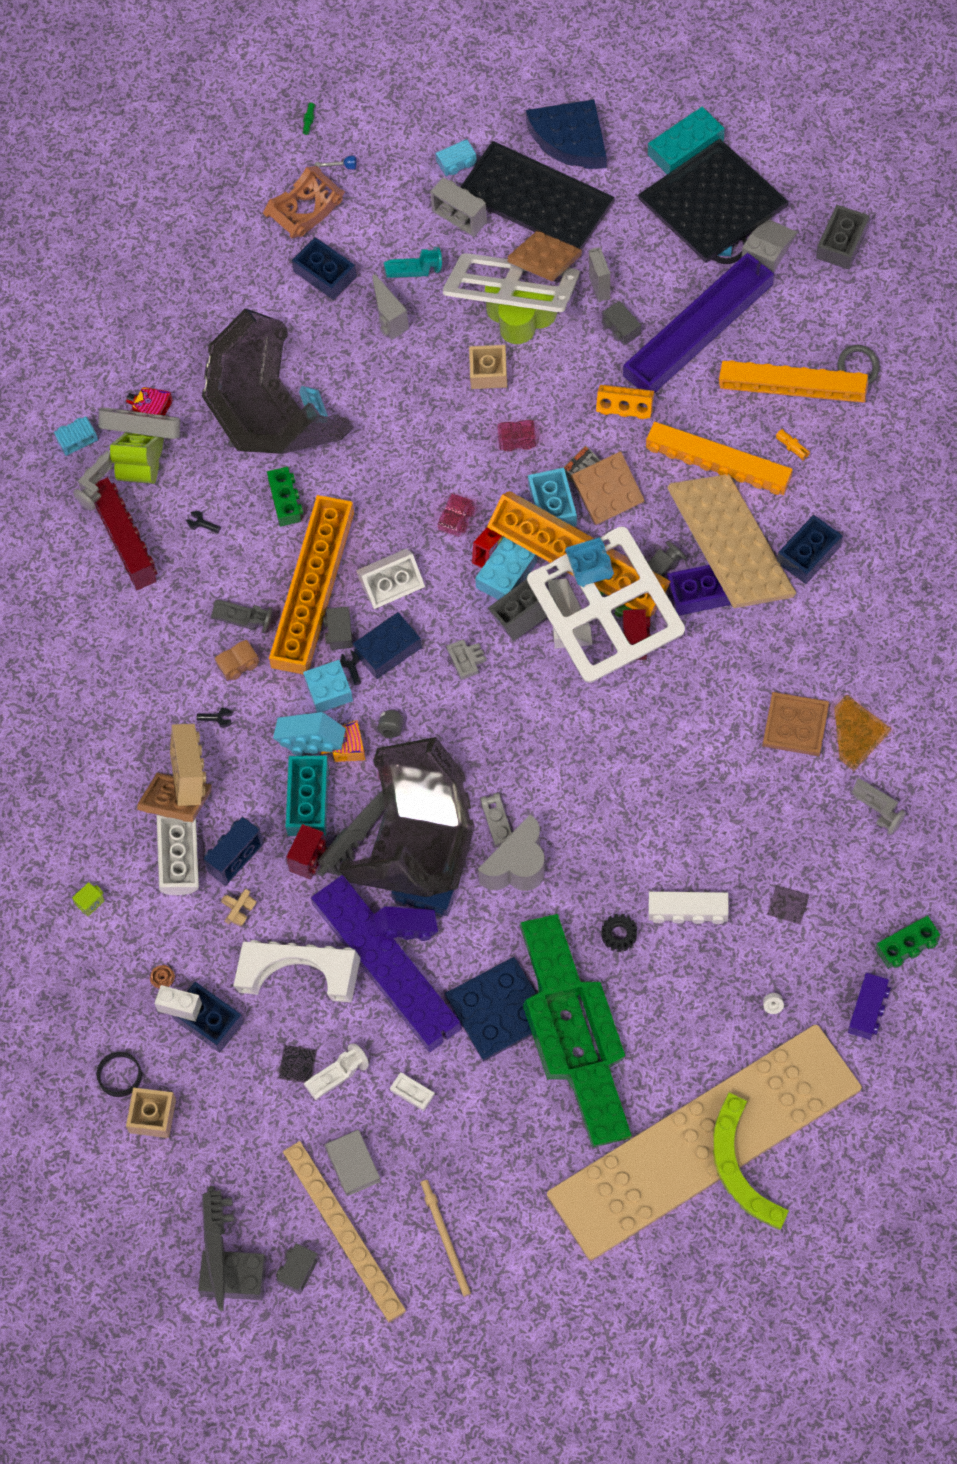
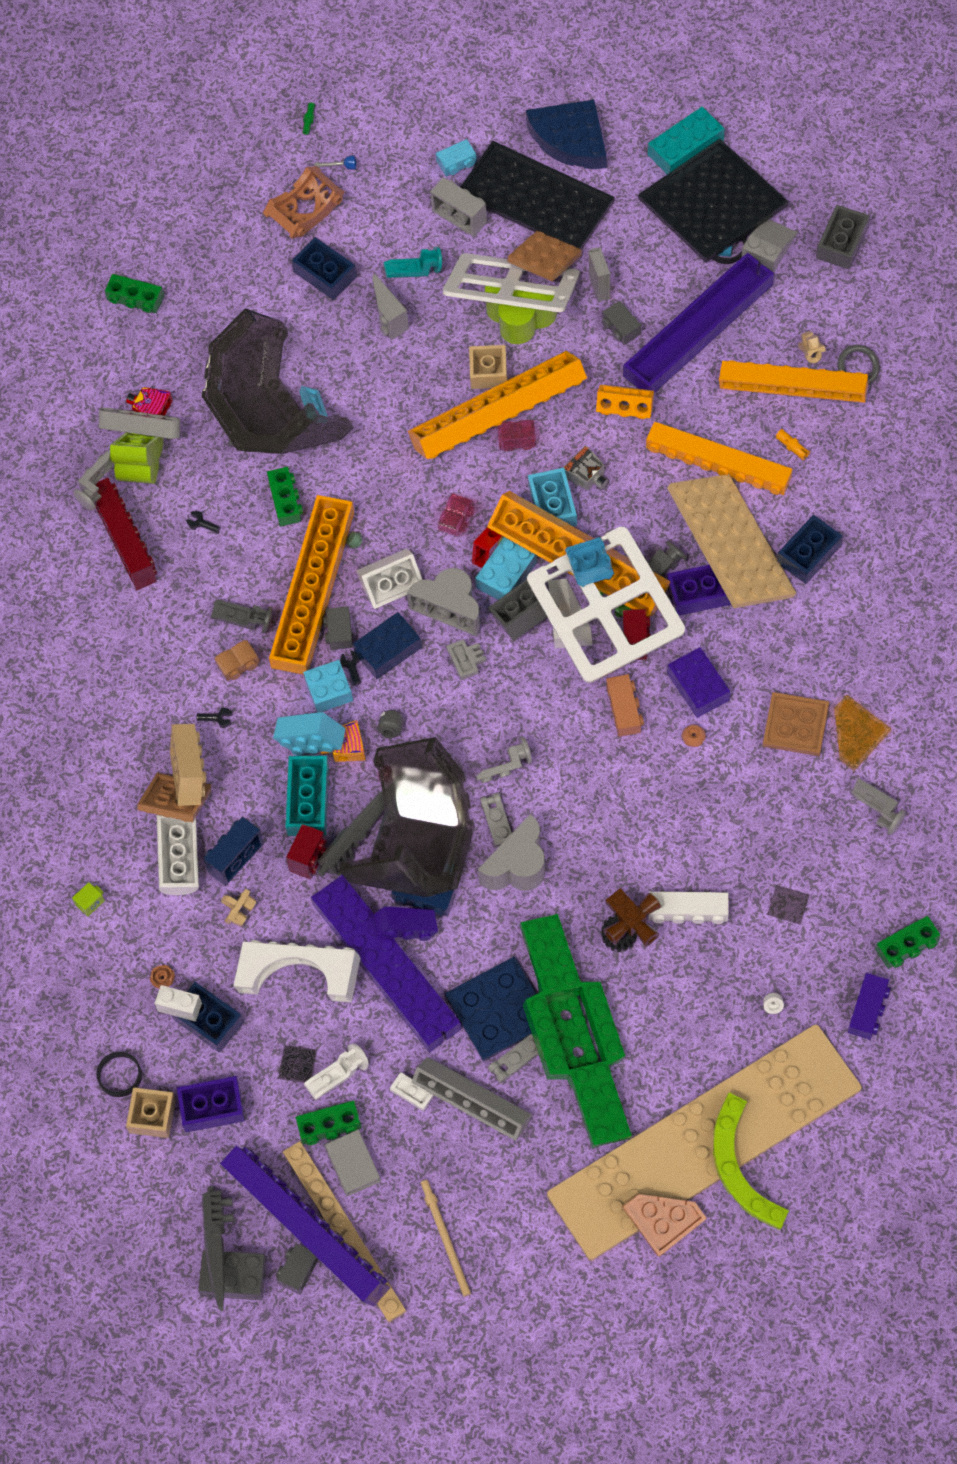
(75, 435): medium azure brick -> none
(142, 291): none -> green brick
(210, 1104): none -> dark purple brick
(305, 1226): none -> dark purple piece
(320, 1117): none -> green brick
(354, 540): none -> sand green plate
(447, 600): none -> light grey brick
(471, 1098): none -> light grey brick
(497, 405): none -> light orange brick
(514, 1059): none -> light grey plate
(515, 754): none -> light grey piece
(607, 488): medium nougat plate -> none
(624, 705): none -> nougat brick
(631, 917): none -> reddish brown brick
(663, 1219): none -> nougat plate
(693, 741): none -> nougat plate
(698, 682): none -> dark purple brick
(809, 345): none -> tan hips

